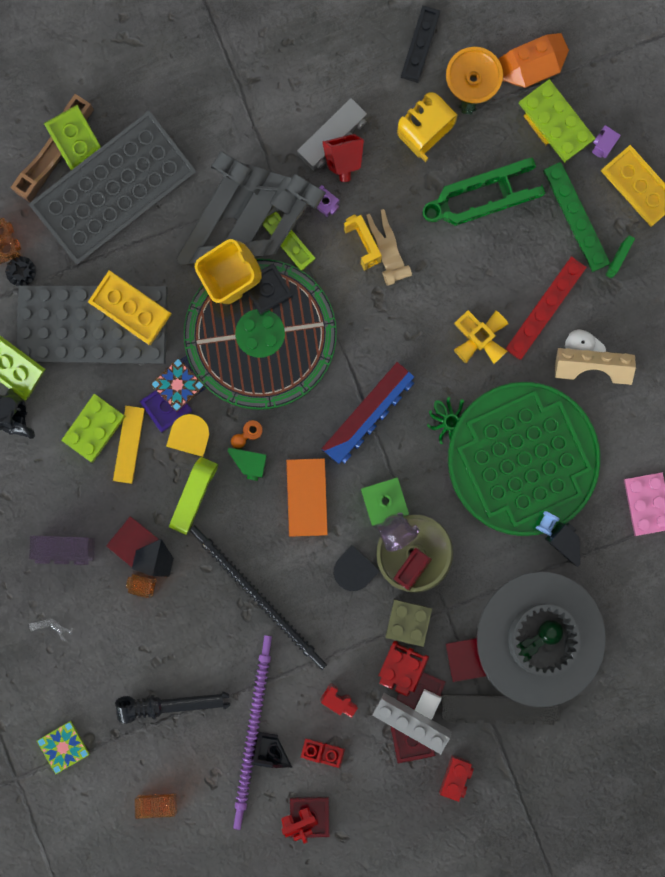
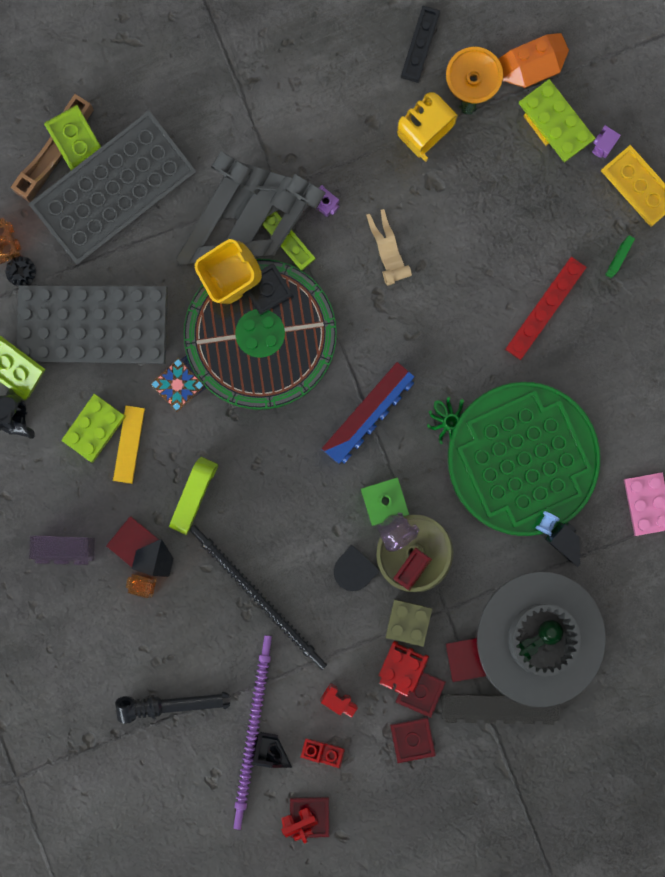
(50, 623): clear arm -> none
(63, 747): tile -> none
(129, 307): yellow tile -> none
(155, 806): clear orange brick -> none
(161, 411): dark purple tile -> none
(189, 434): yellow tile -> none
(239, 440): orange plate -> none
(249, 463): green slope -> none
(307, 497): orange tile -> none
(341, 124): light grey brick -> none
(344, 155): red torso -> none
(374, 256): yellow panel -> none
(412, 723): light grey brick -> none
(428, 704): white tile -> none
(439, 208): green piece -> none
(455, 778): red brick -> none
(480, 336): yellow brick -> none
(572, 362): tan arch -> none
(576, 217): green plate -> none
(590, 342): white cap -> none

